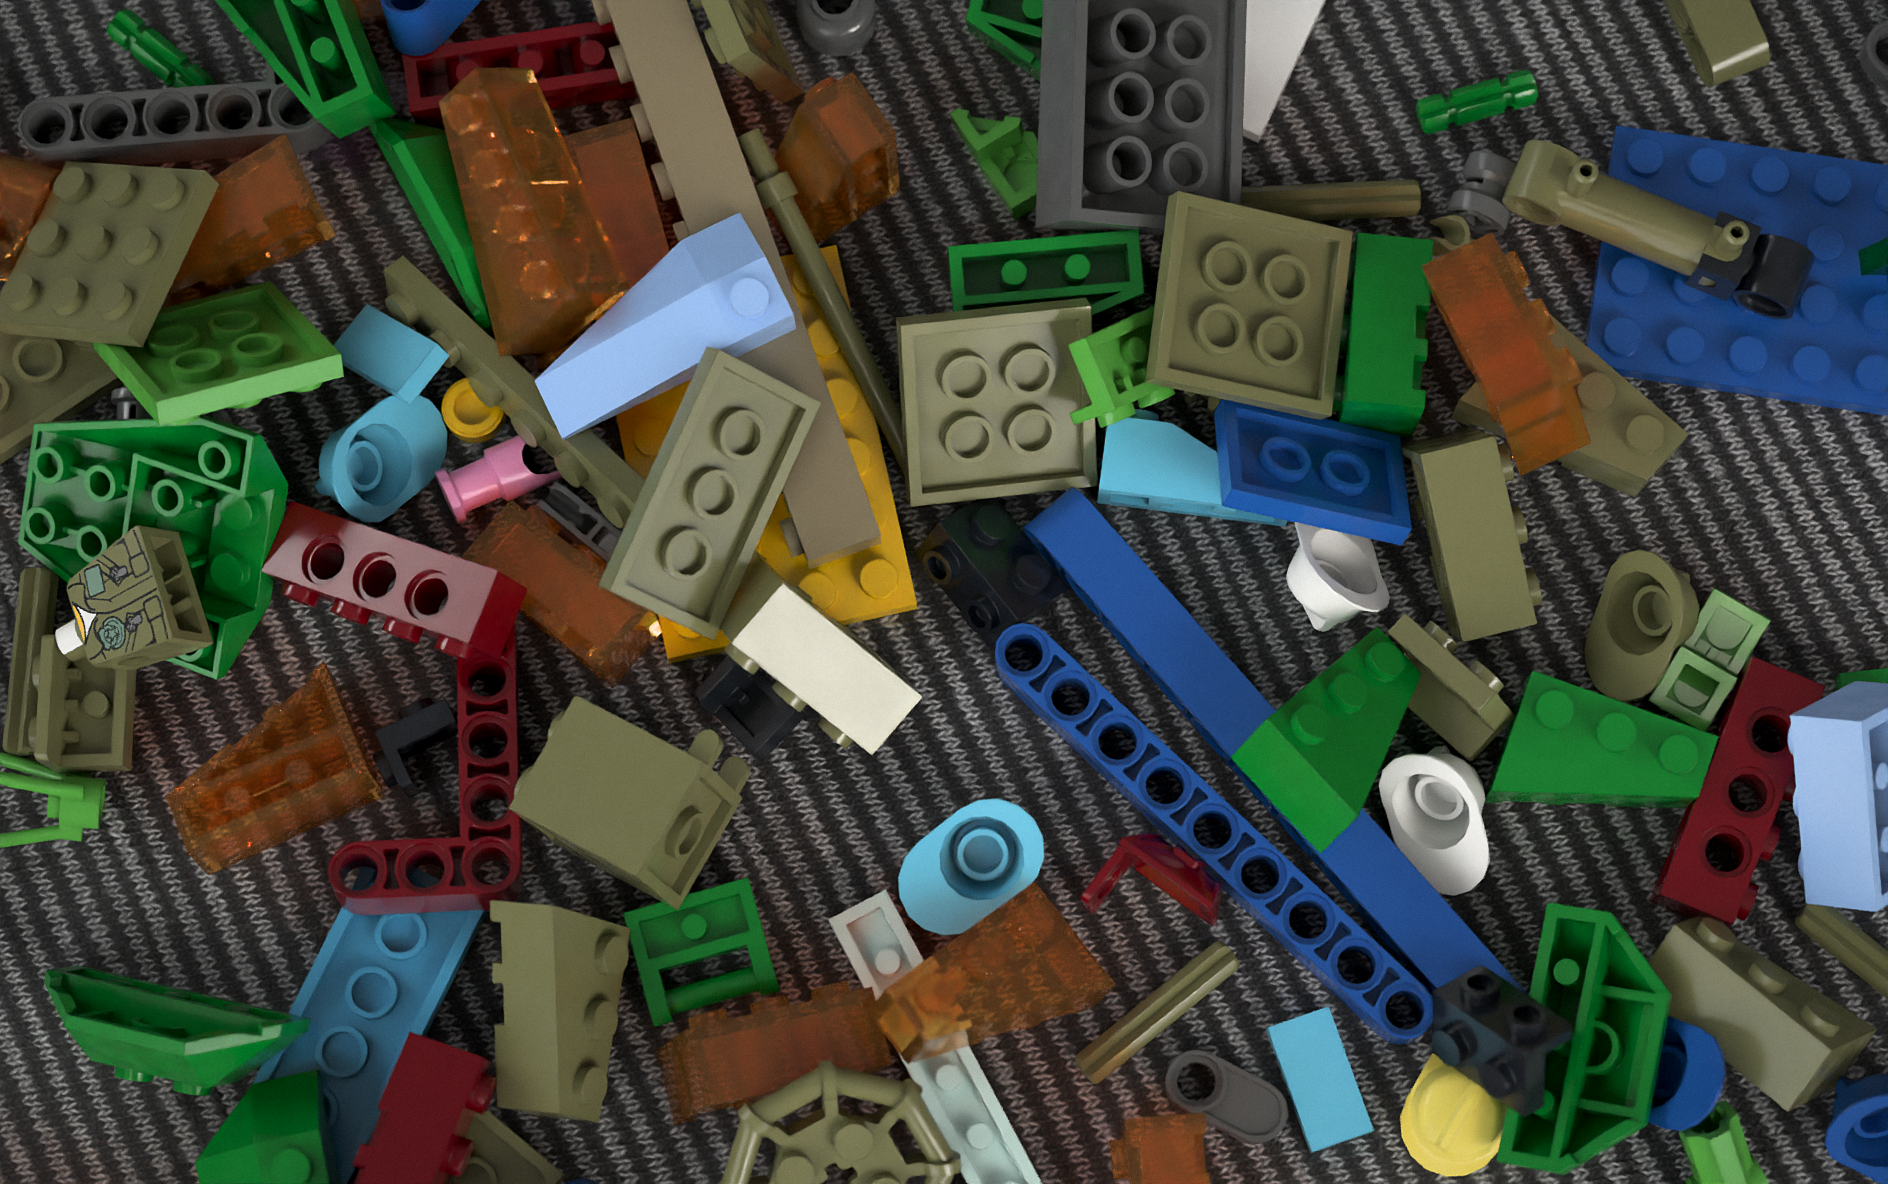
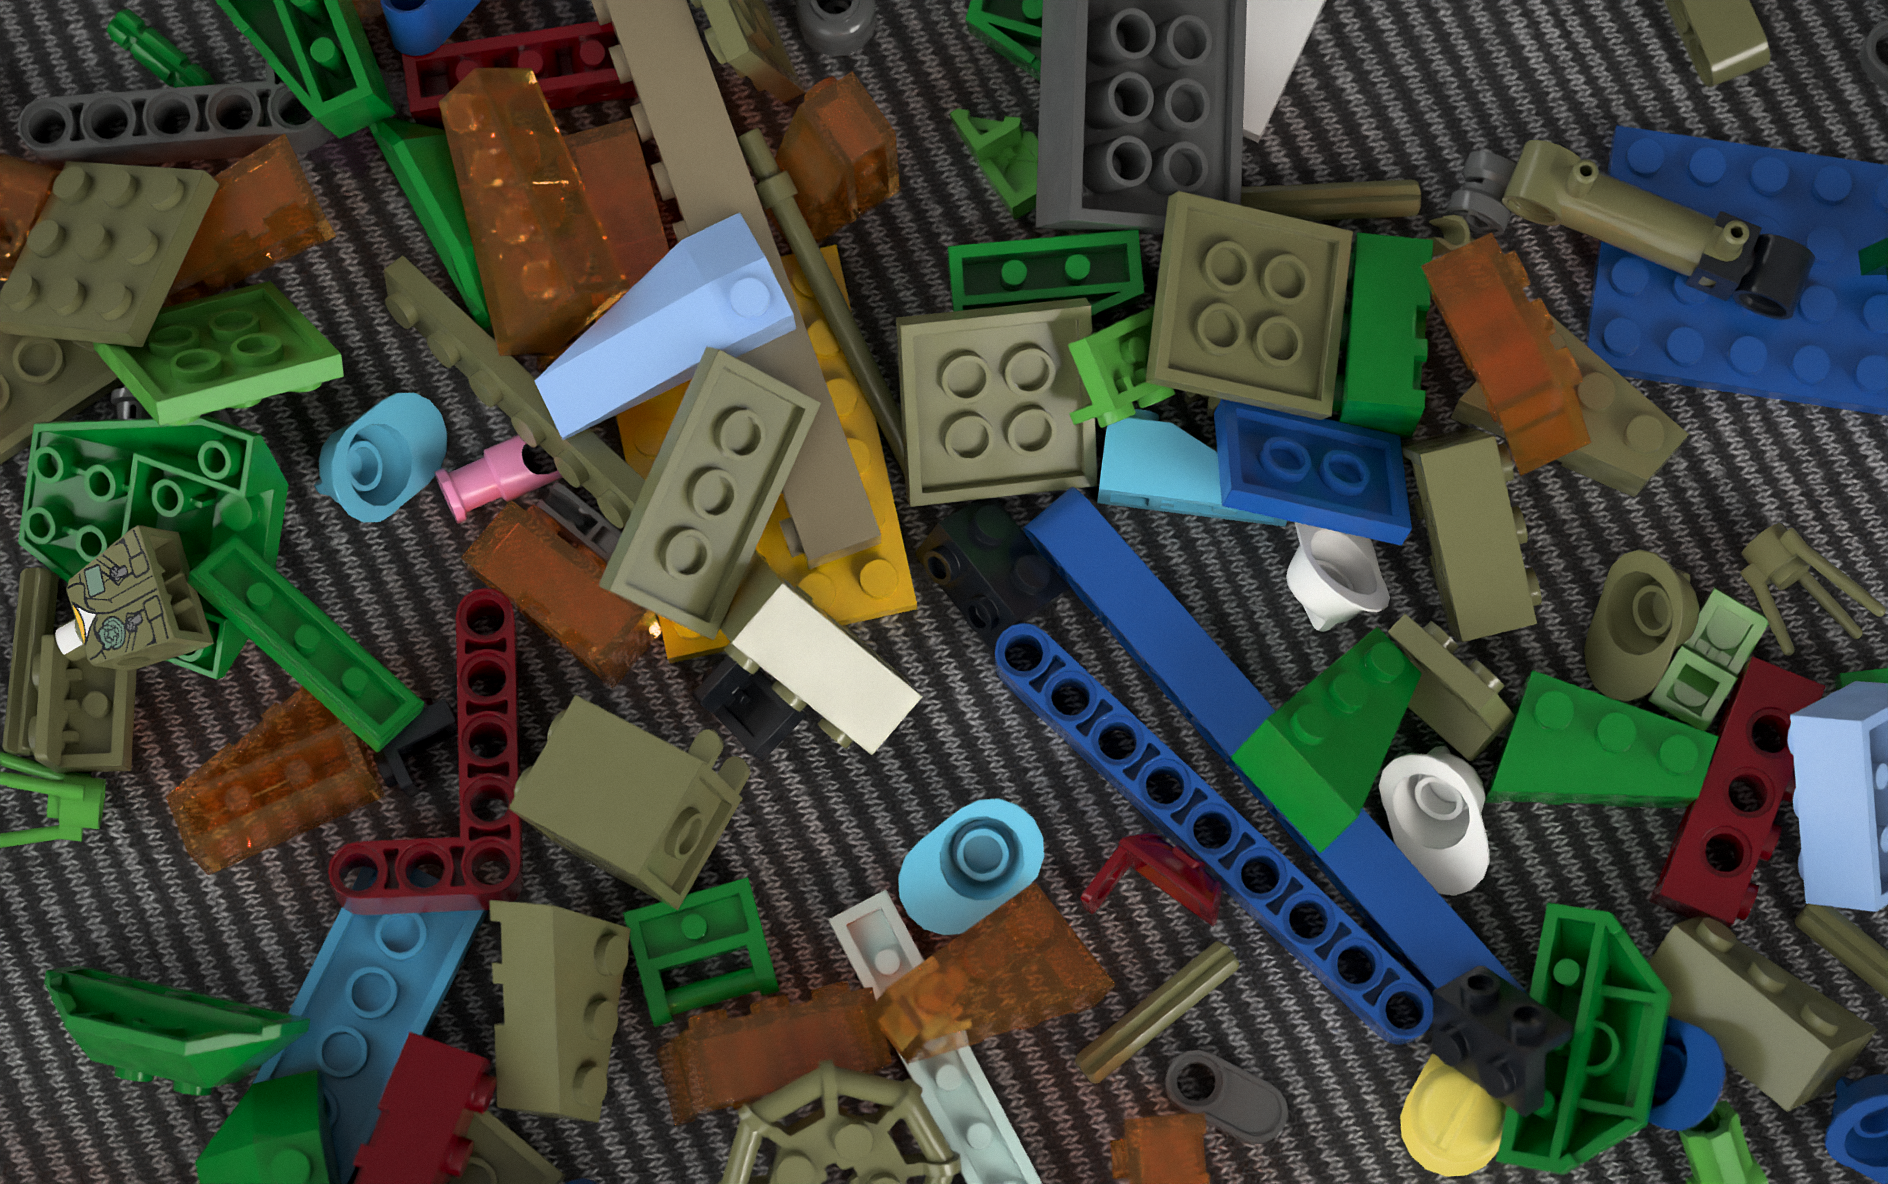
(305, 642): none -> green tile
(316, 543): dark red brick -> none
(389, 354): medium azure tile -> none
(468, 416): yellow tile -> none
(1319, 1079): medium azure tile -> none
(1476, 101): green axle -> none
(1782, 559): none -> olive plant

